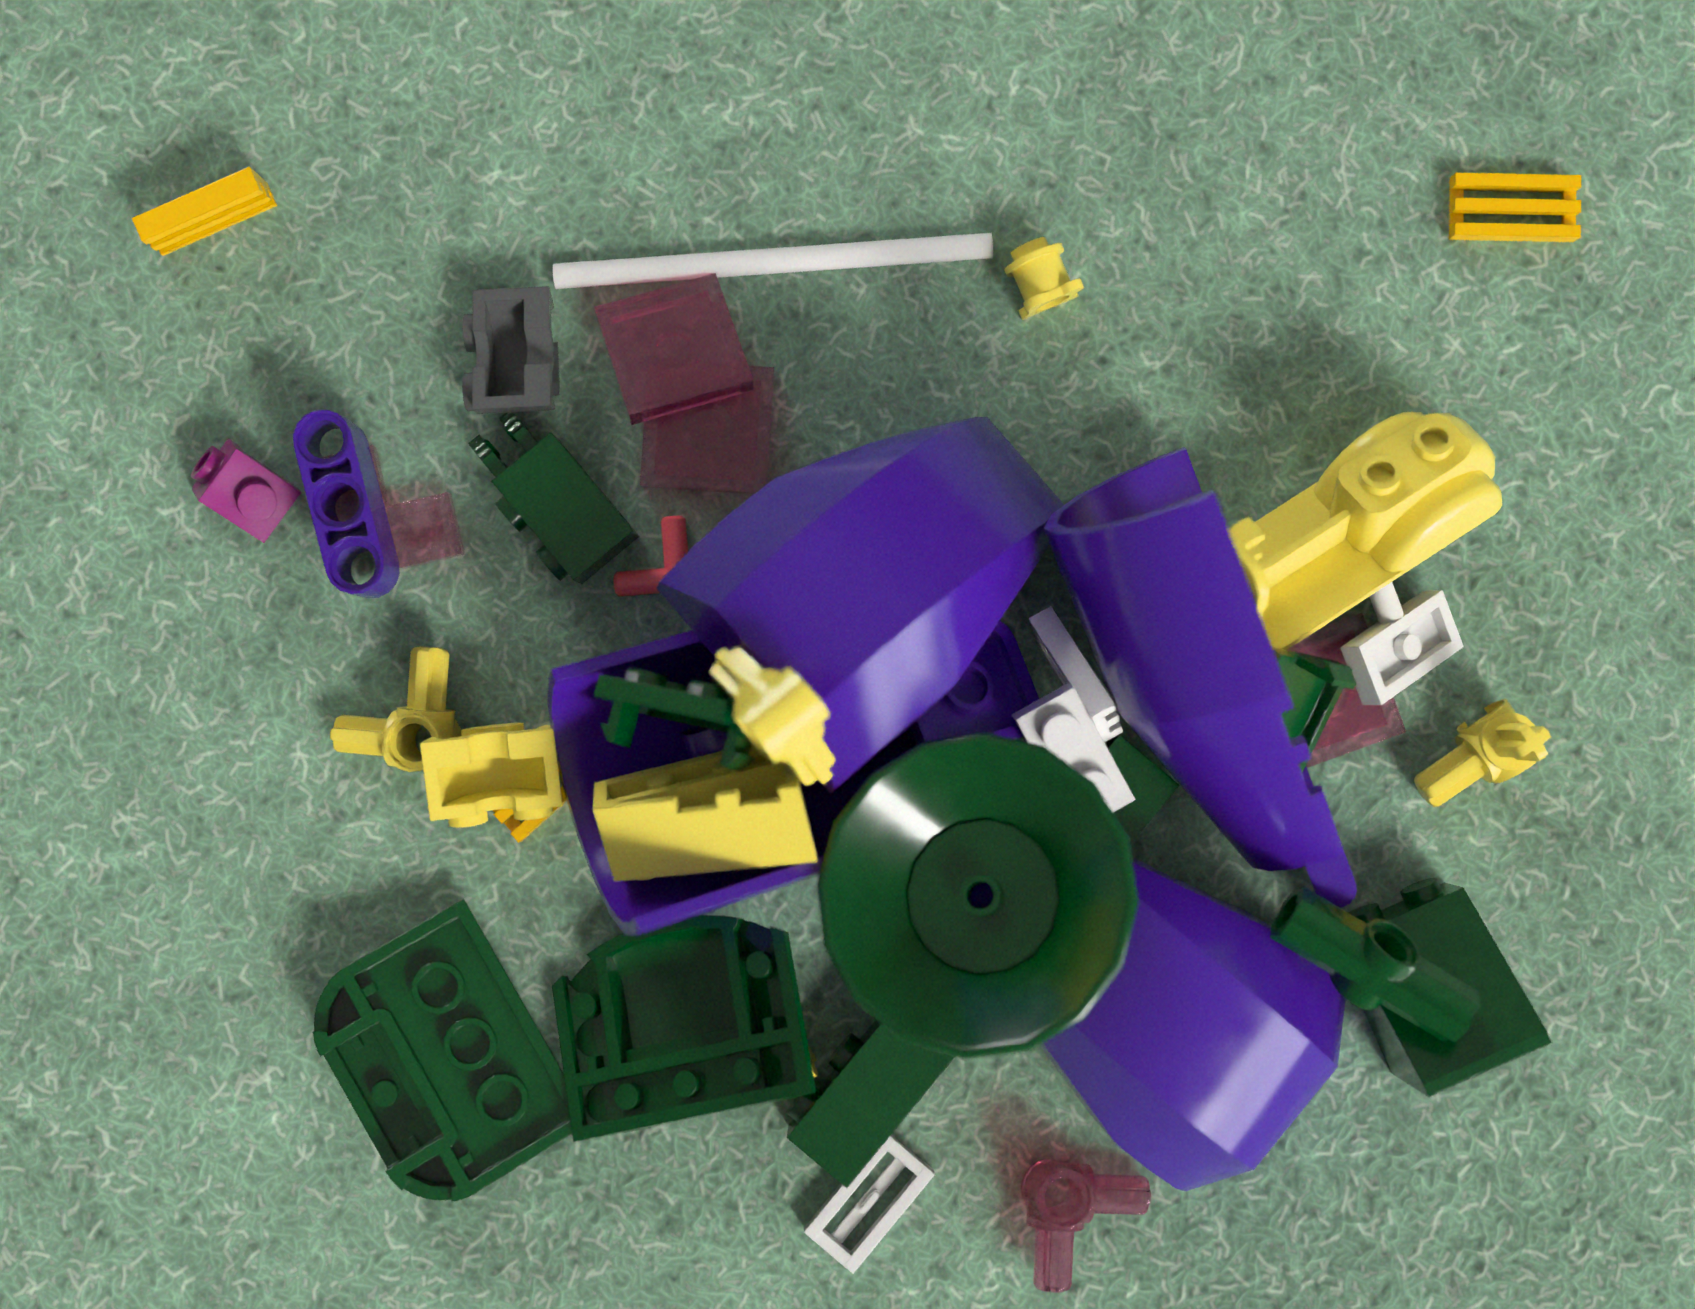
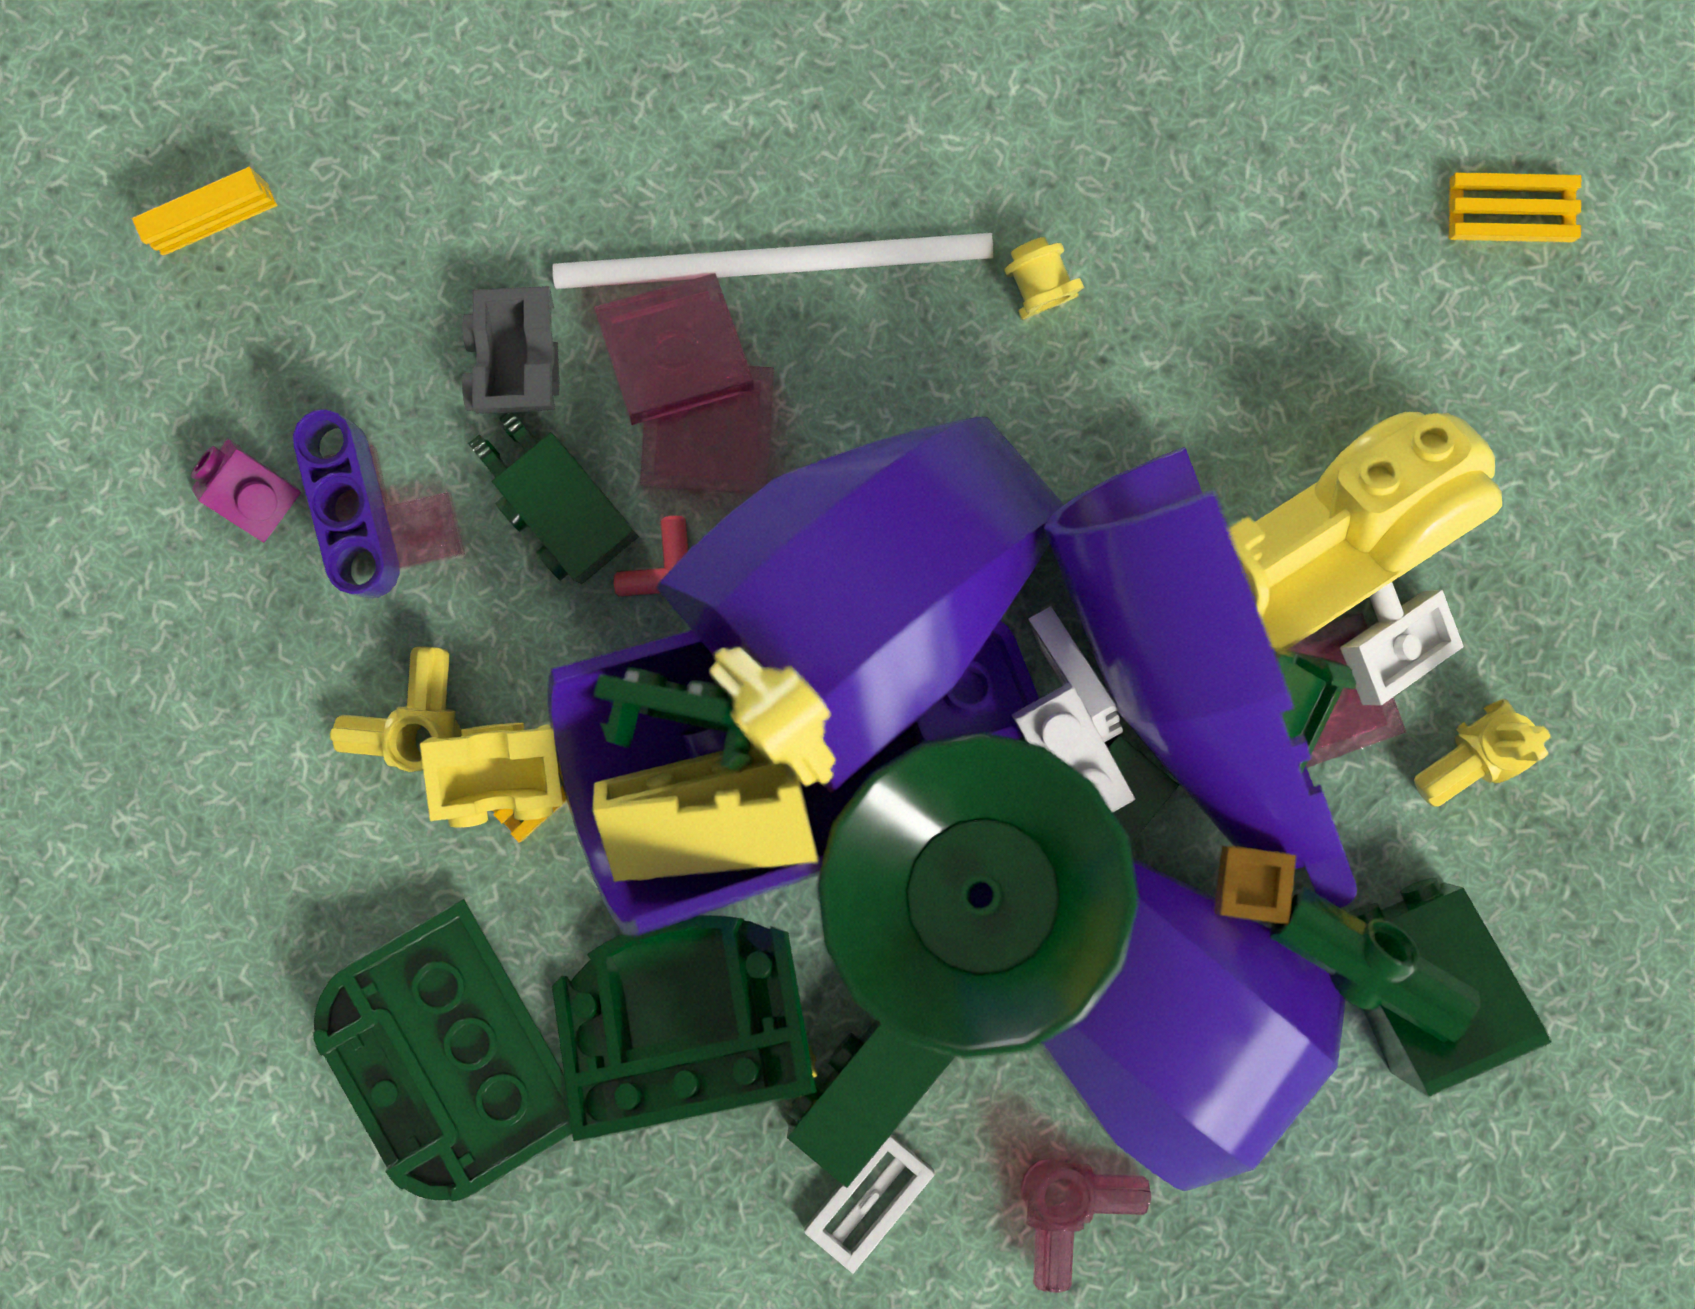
(1255, 884): none -> pearl gold plate

